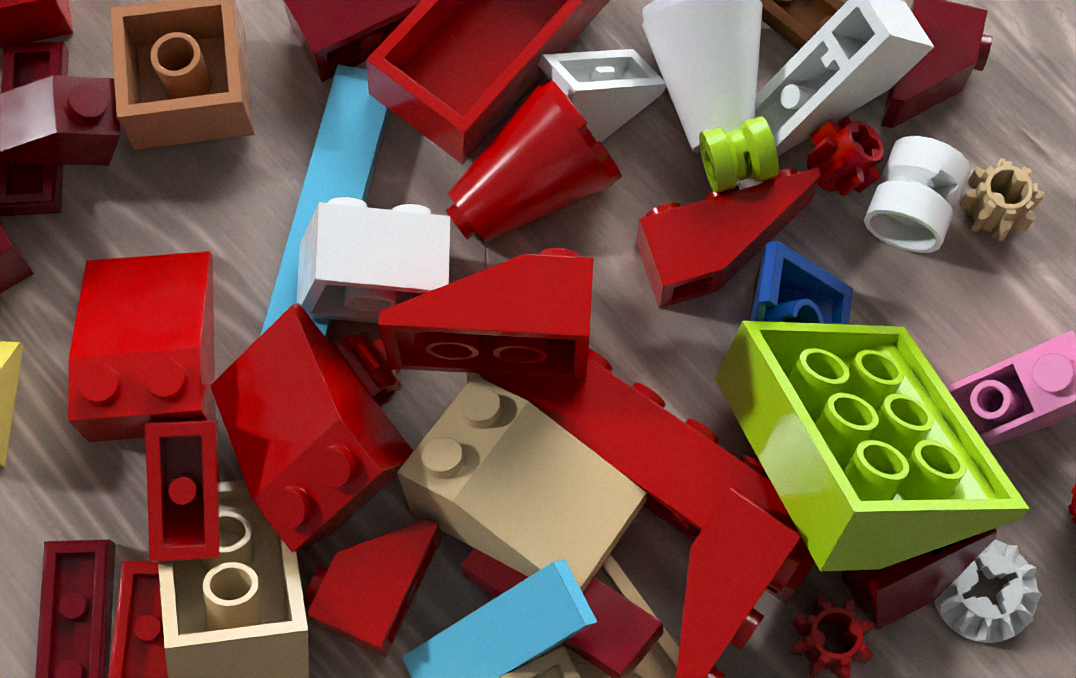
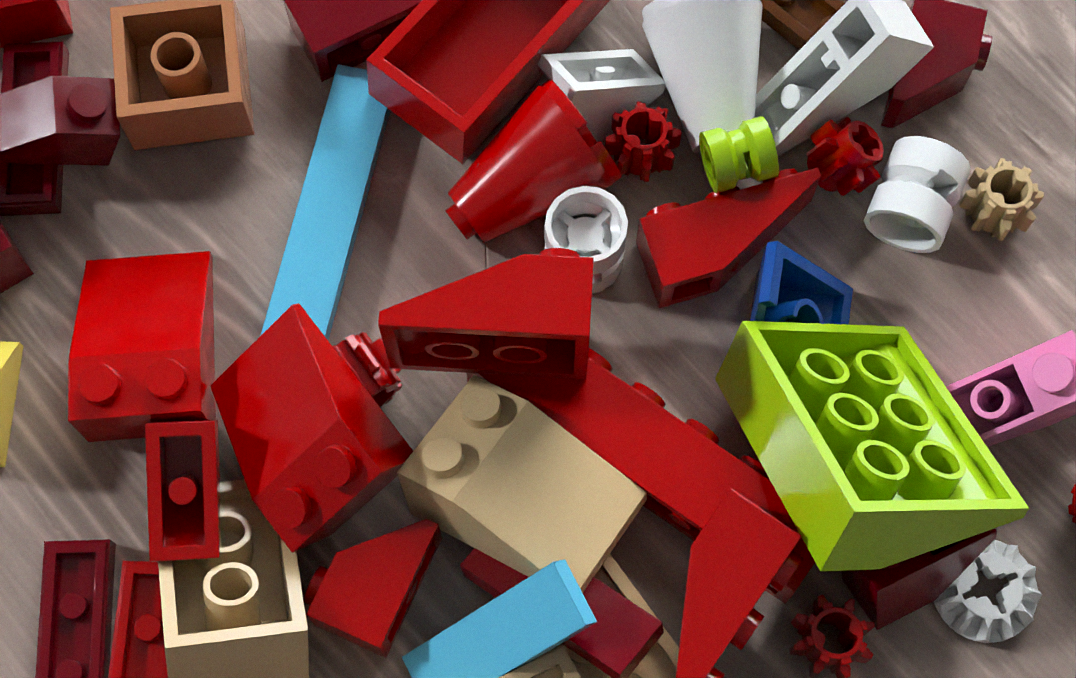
(369, 258): white brick -> none
(591, 225): none -> white wheel
(658, 136): none -> red gear

